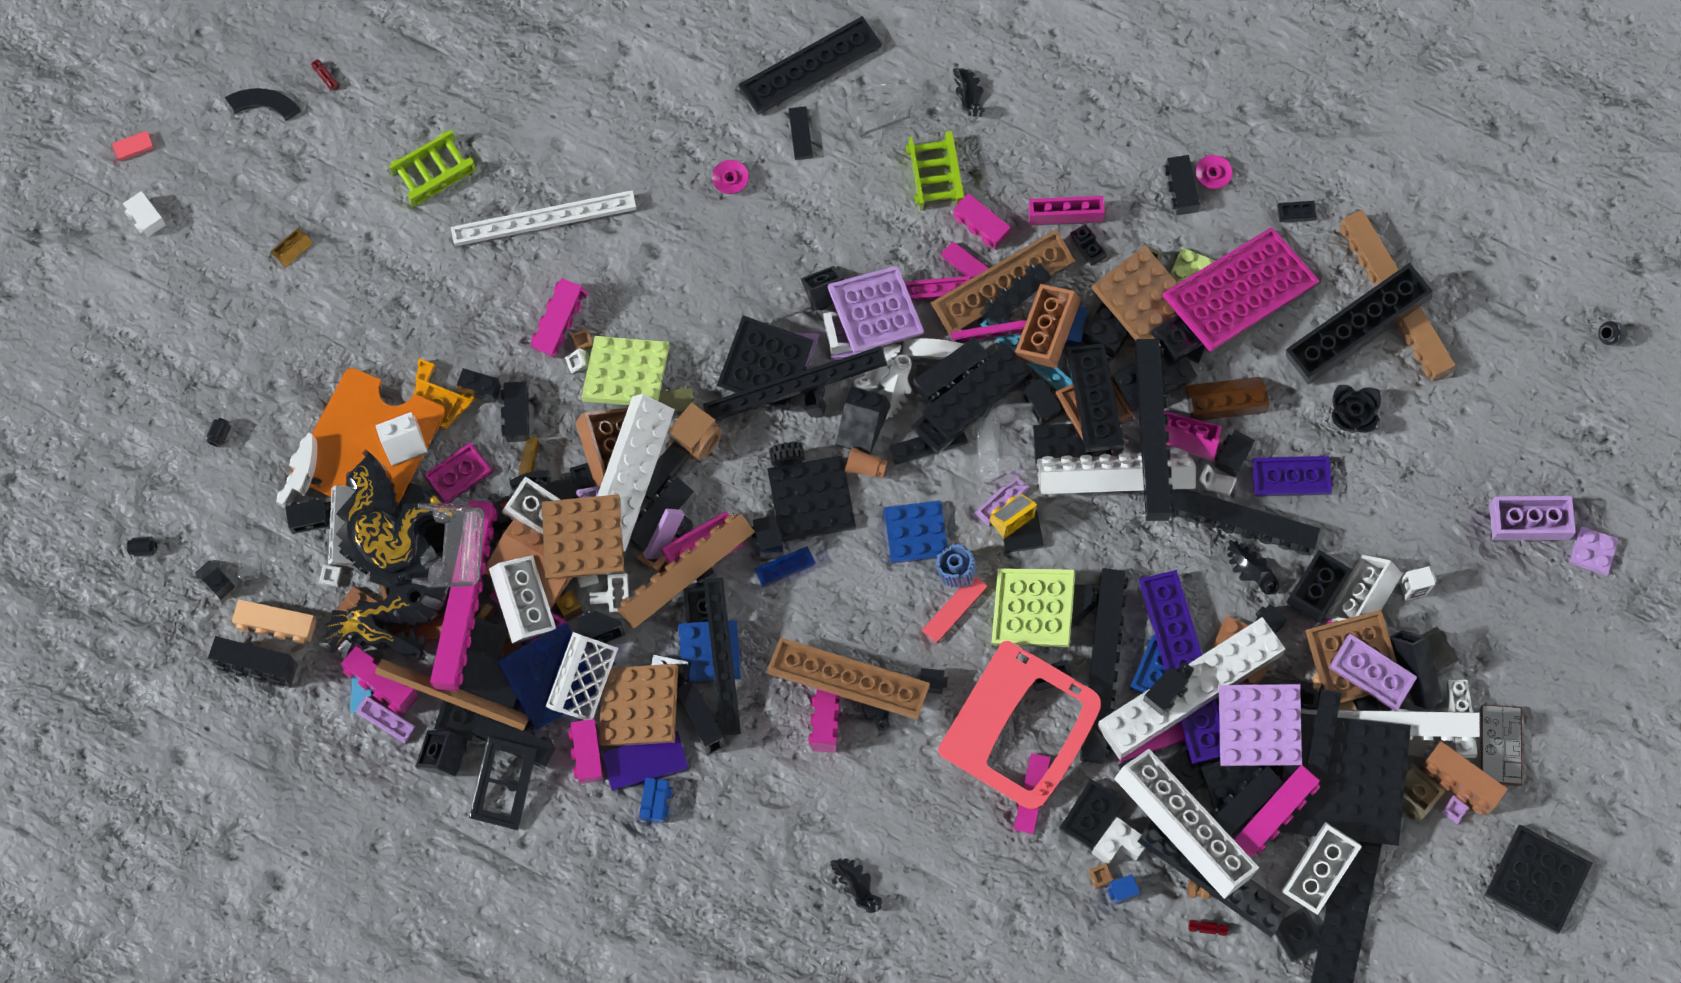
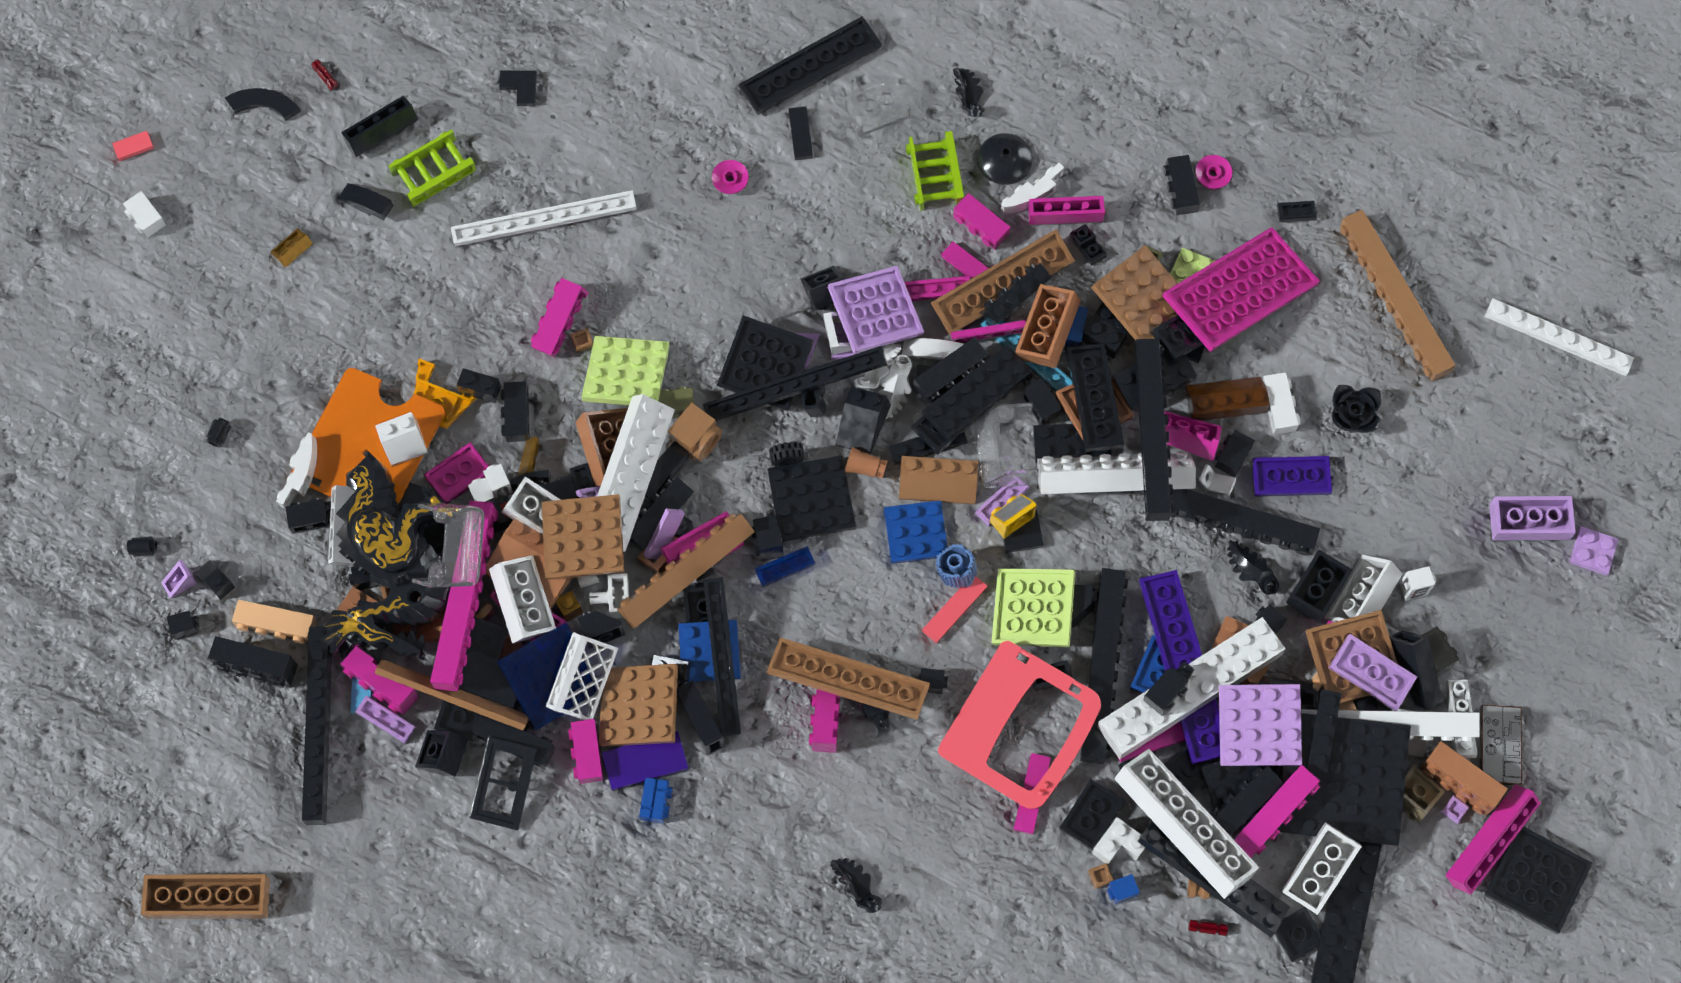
(178, 579): none -> lavender slope
(183, 624): none -> black brick
(205, 896): none -> medium nougat brick
(317, 729): none -> black brick
(330, 575): white tile -> none
(360, 580): none -> black brick
(366, 201): none -> black slope
(379, 126): none -> black brick
(492, 487): none -> white brick
(521, 81): none -> black tile
(578, 360): white slope -> none
(938, 480): none -> medium nougat slope
(1005, 168): none -> black dish
(1041, 188): none -> white slope
(1281, 404): none -> white brick
(1359, 323): black brick -> none
(1493, 839): none -> dark pink brick
(1559, 337): none -> white plate
(1612, 333): black head -> none

